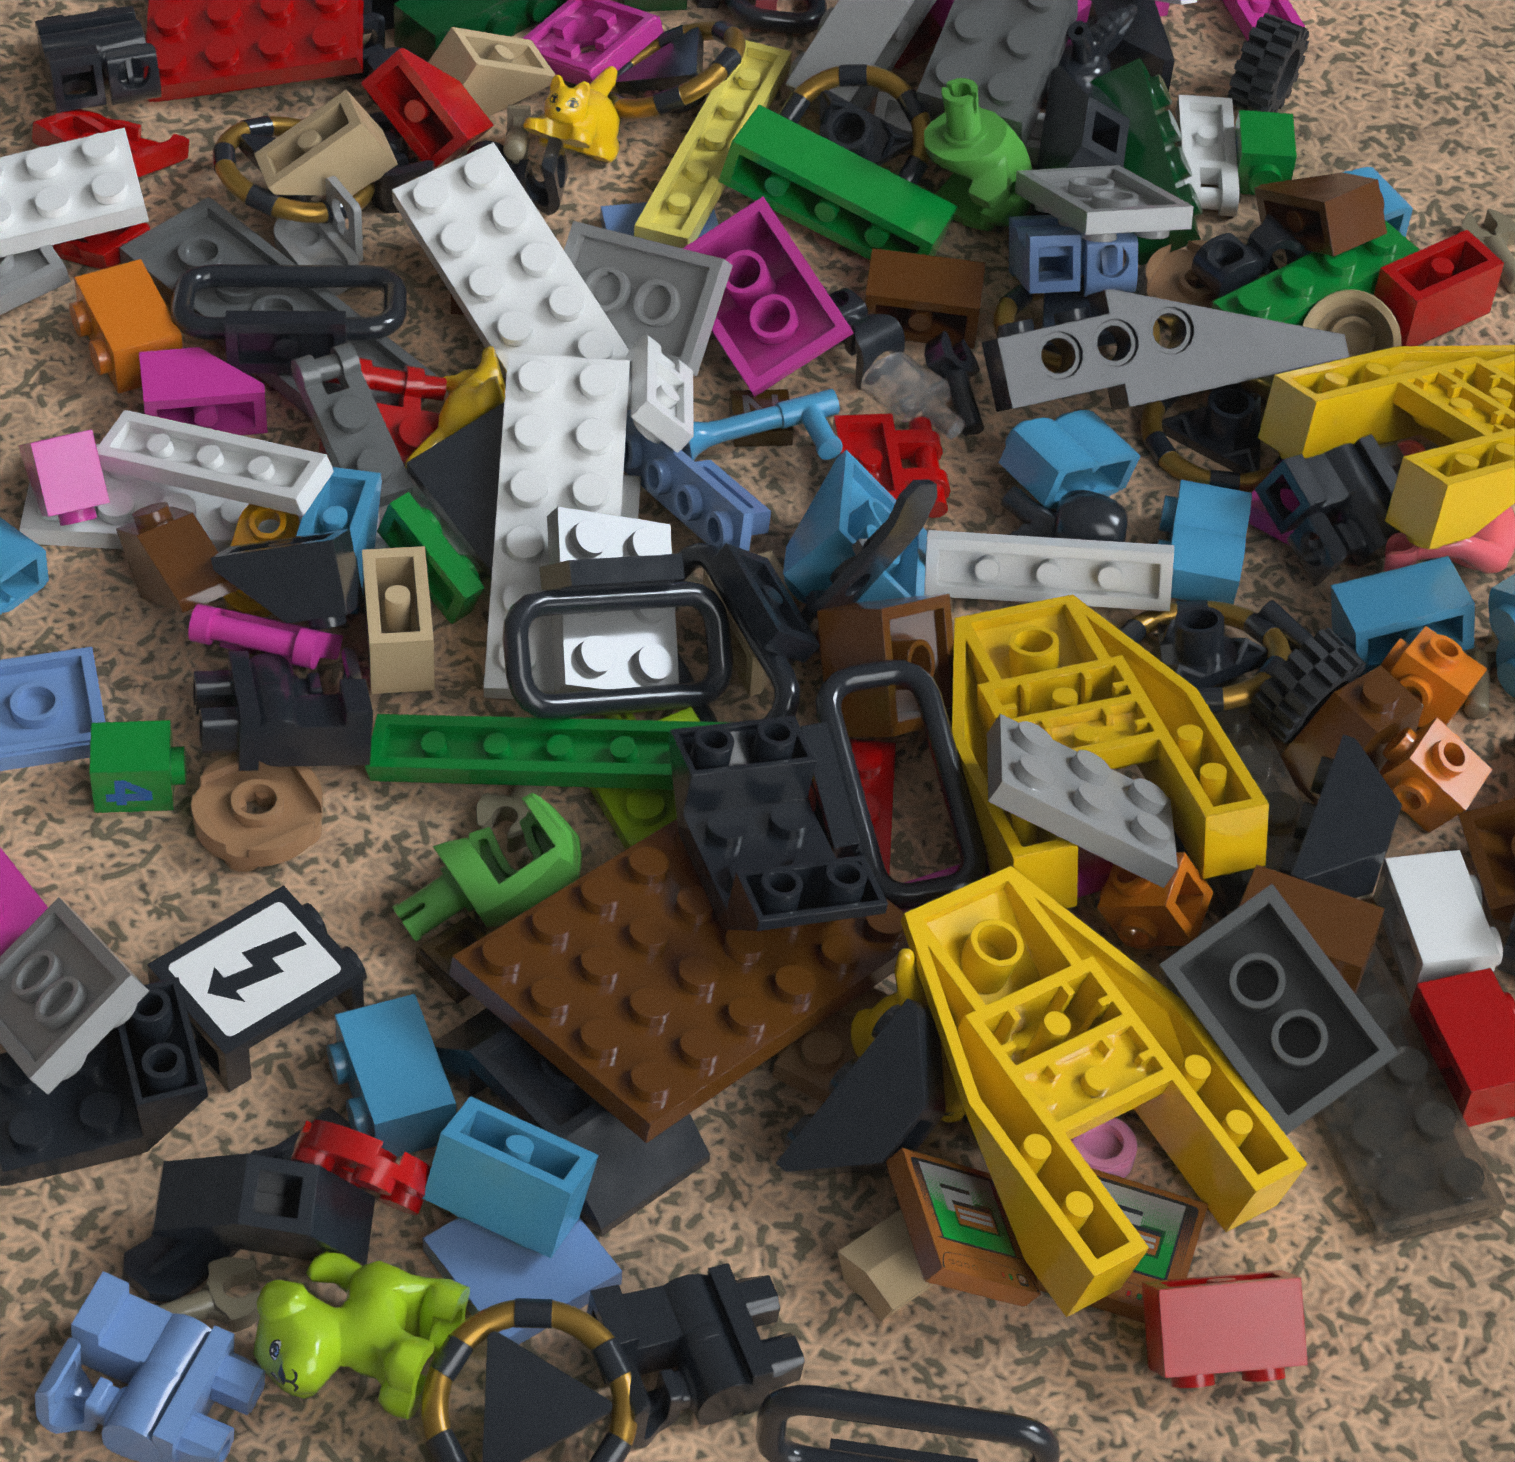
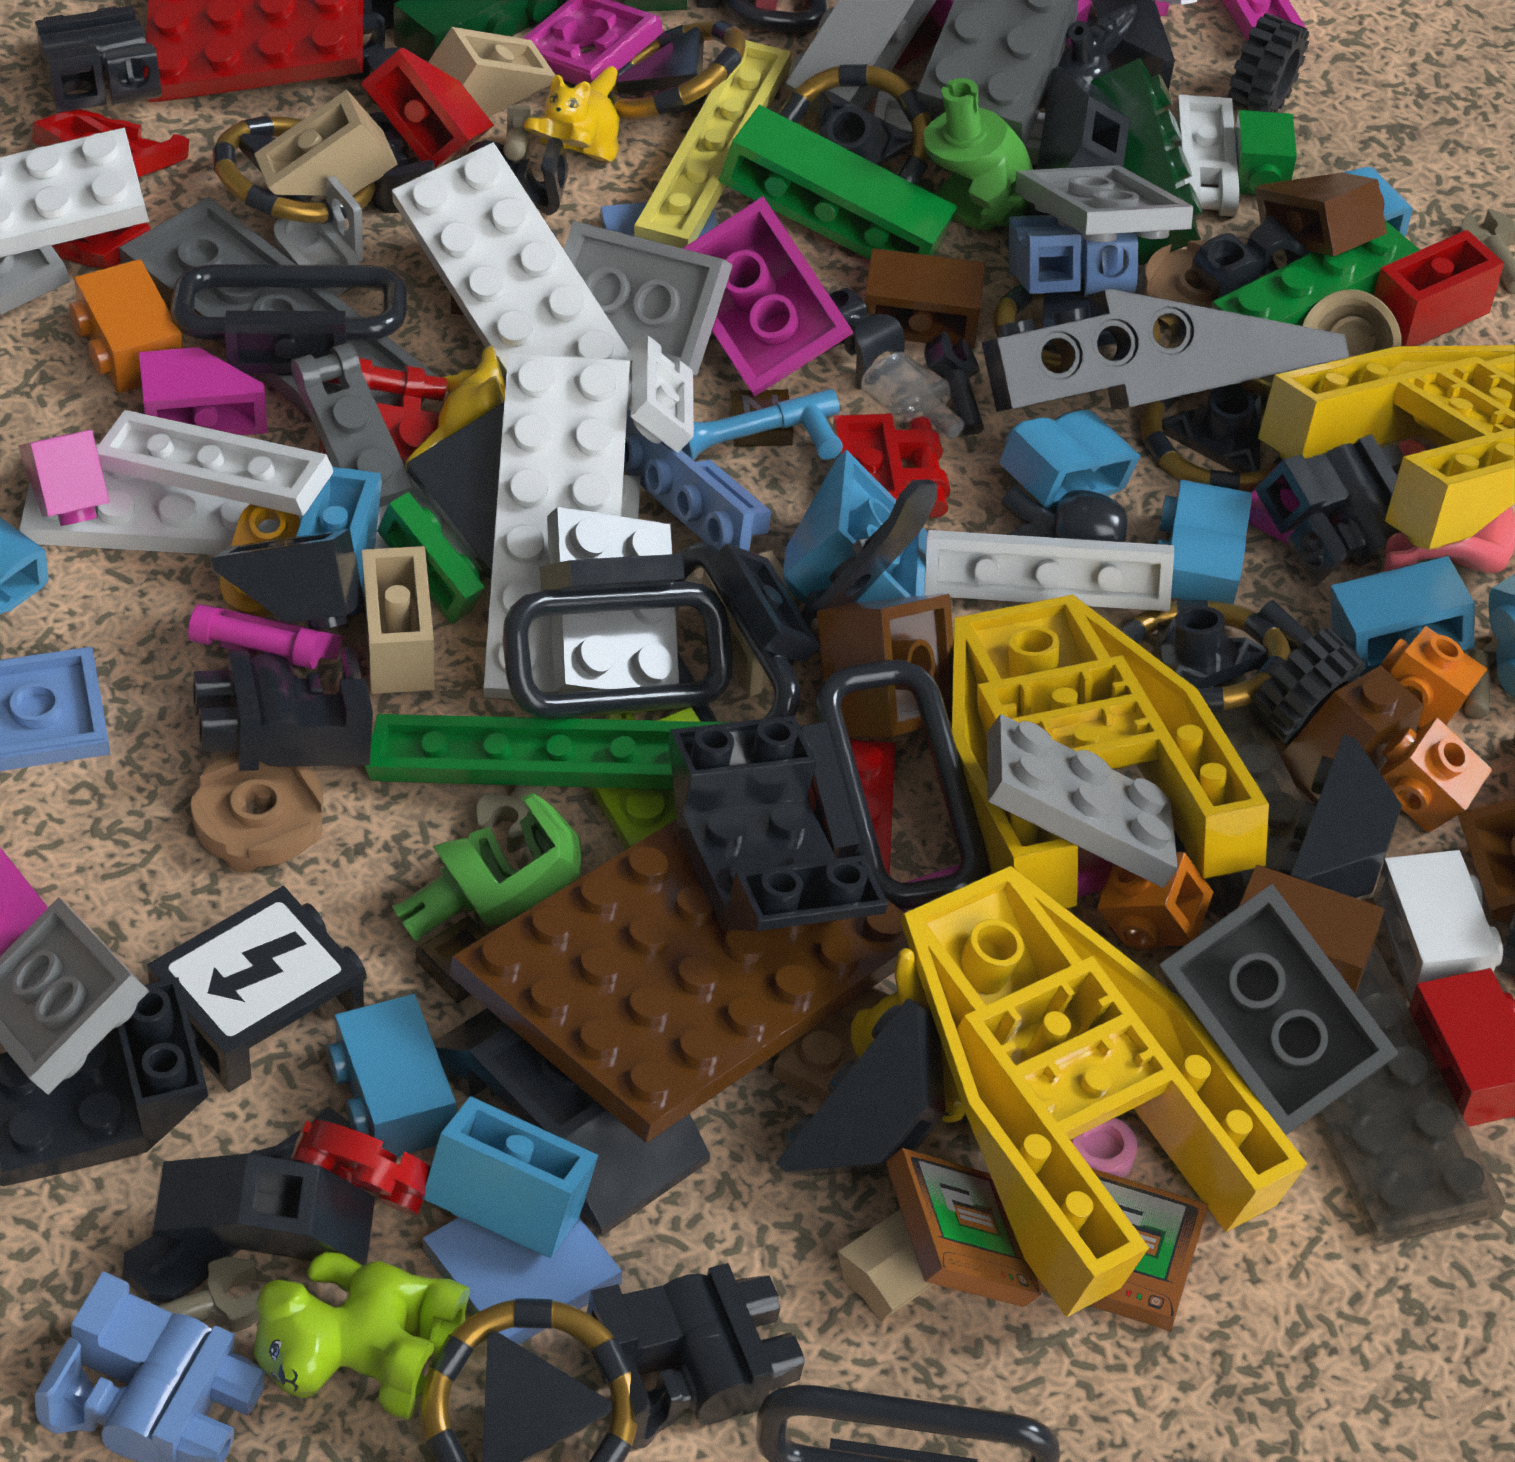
(135, 766): green brick -> none
(172, 558): reddish brown slope -> none
(1224, 1327): brick -> none

